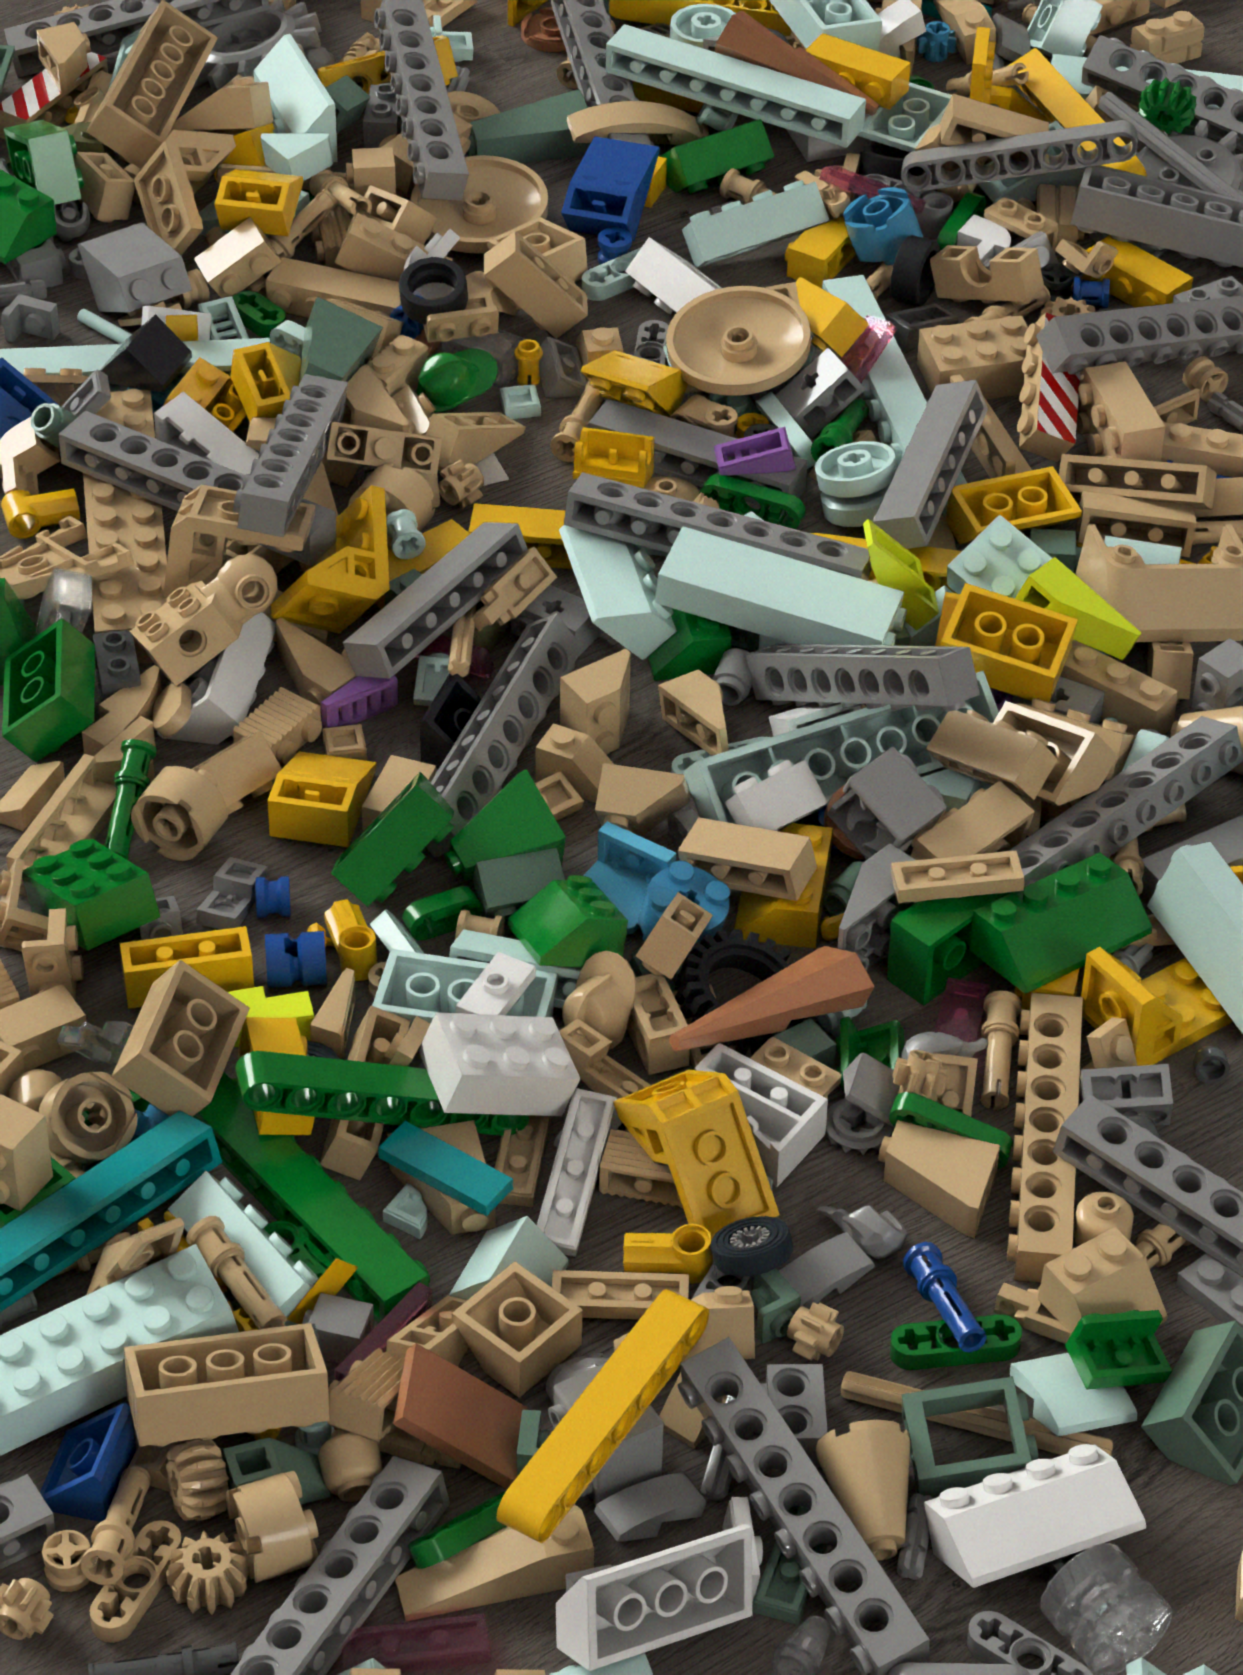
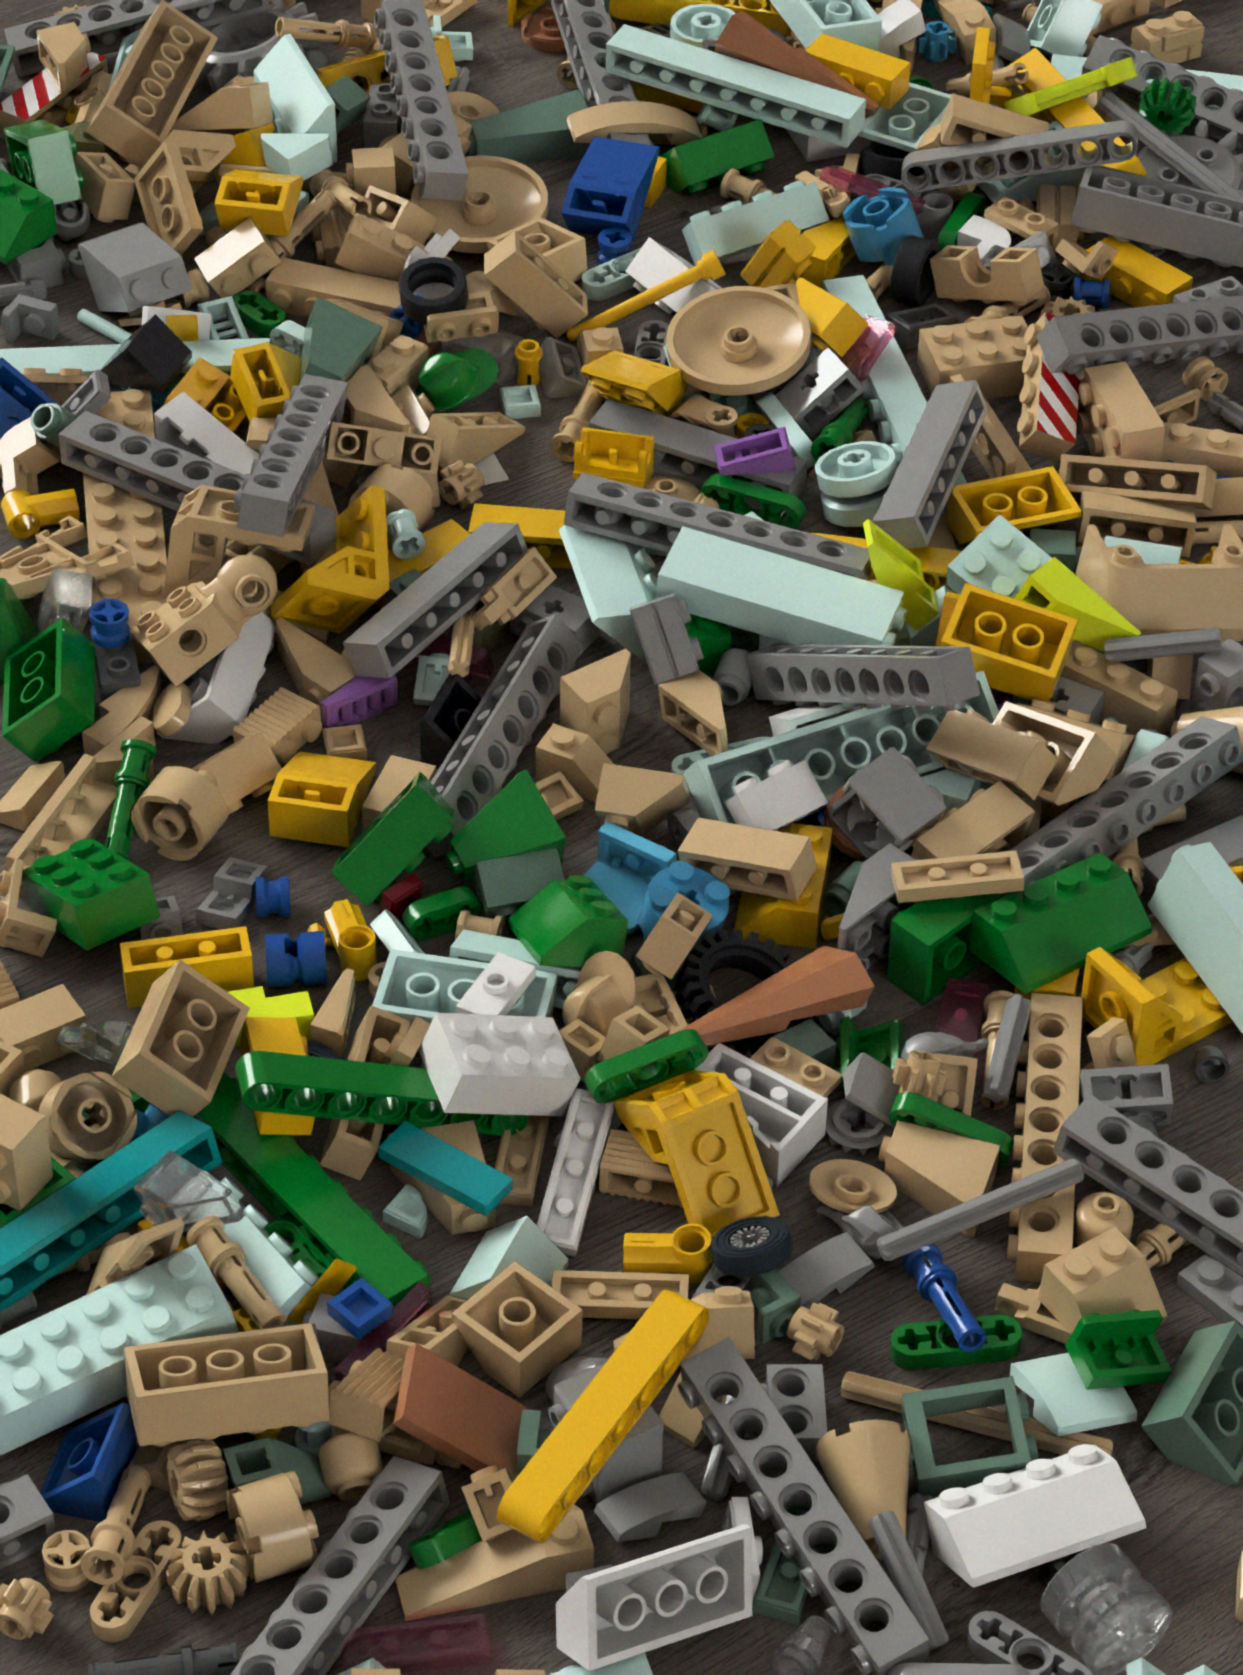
(53, 960): tan bracket -> none
(109, 623): none -> blue wheel
(183, 1190): none -> clear slope
(340, 37): none -> tan pin
(360, 1308): none -> blue plate
(401, 895): none -> dark red tile
(484, 1499): none -> tan bracket
(624, 1072): none -> green beam
(631, 1031): none -> tan brick
(665, 638): none -> light grey brick
(706, 268): none -> yellow piece
(779, 258): none -> yellow brick
(851, 1185): none -> tan dish
(907, 1576): none -> light grey axle
(980, 1209): none -> light grey axle
(1007, 1048): none -> light grey axle
(1073, 88): none -> neon yellow piece
(1163, 645): none -> light grey axle

